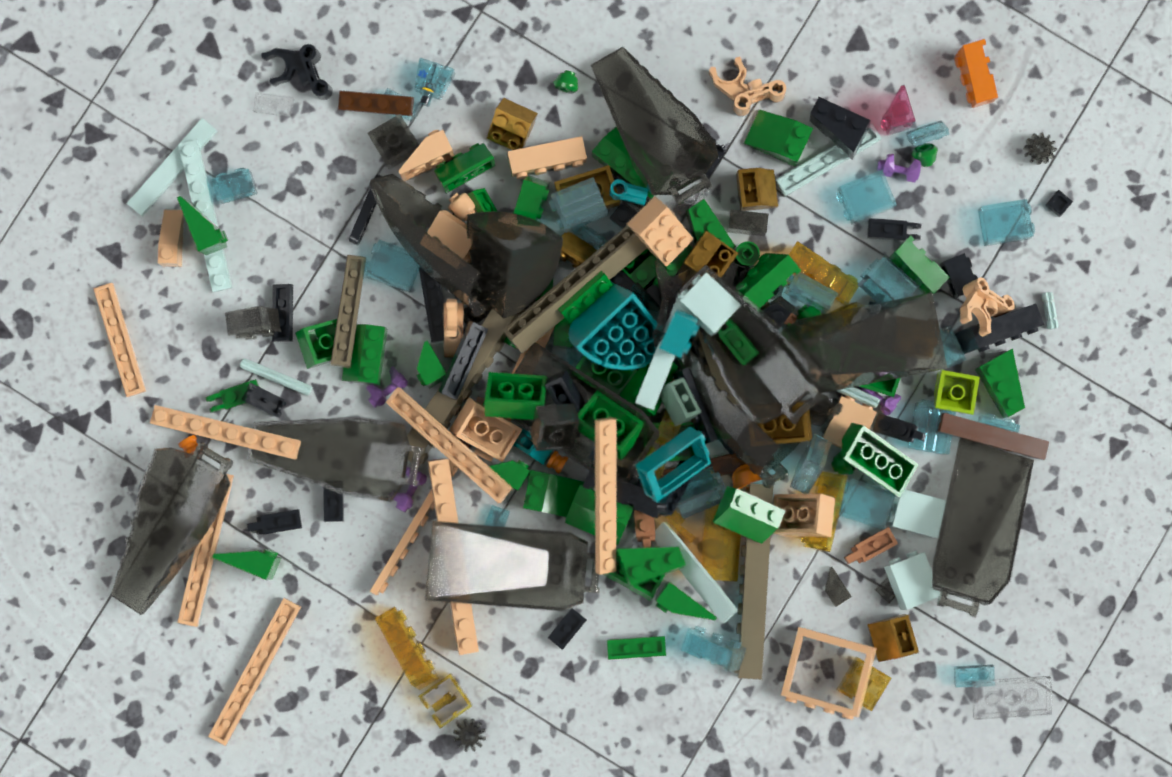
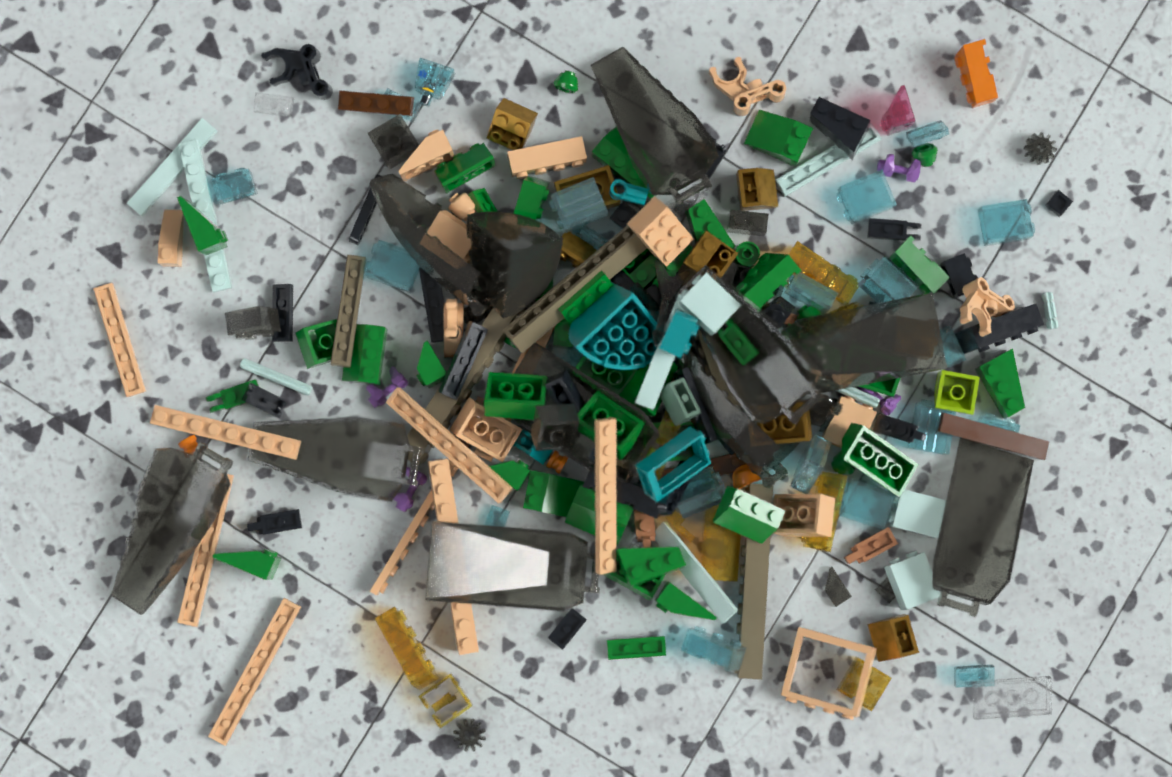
(333, 506): black plate -> none

